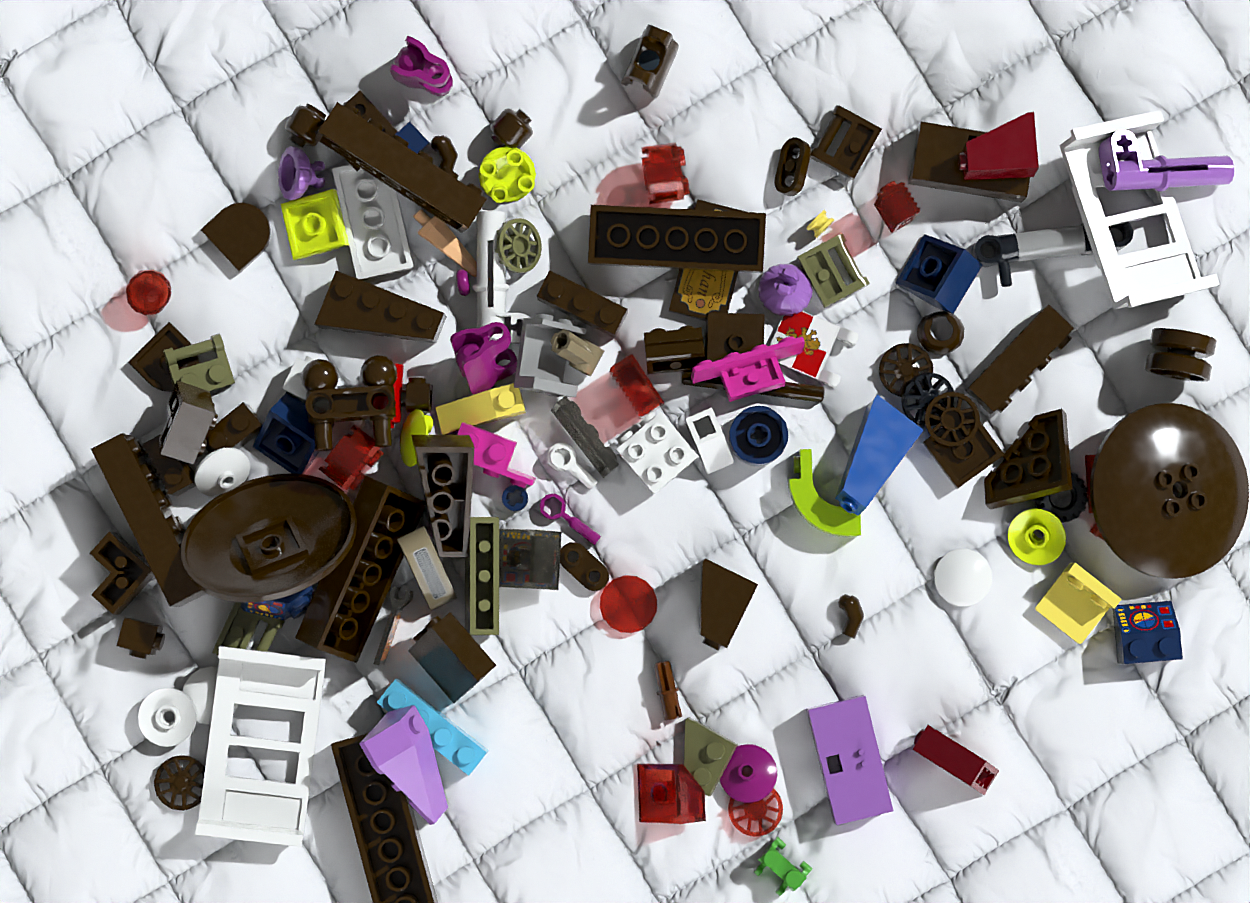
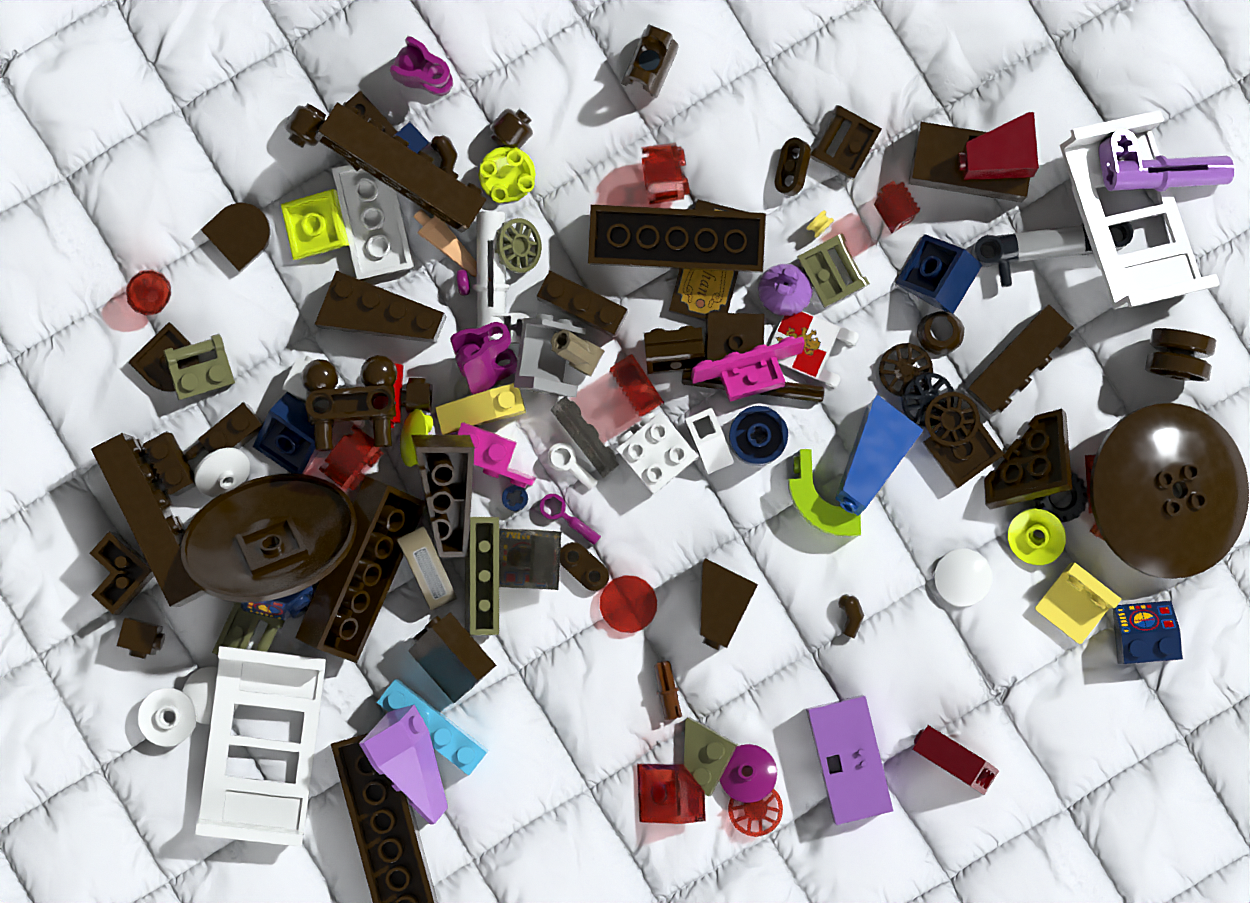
(180, 782): dark brown wheel -> none
(189, 419): brick -> none
(298, 173): medium lavender hair -> none
(397, 607): clear smoke flag -> none
(782, 867): bright green piece -> none

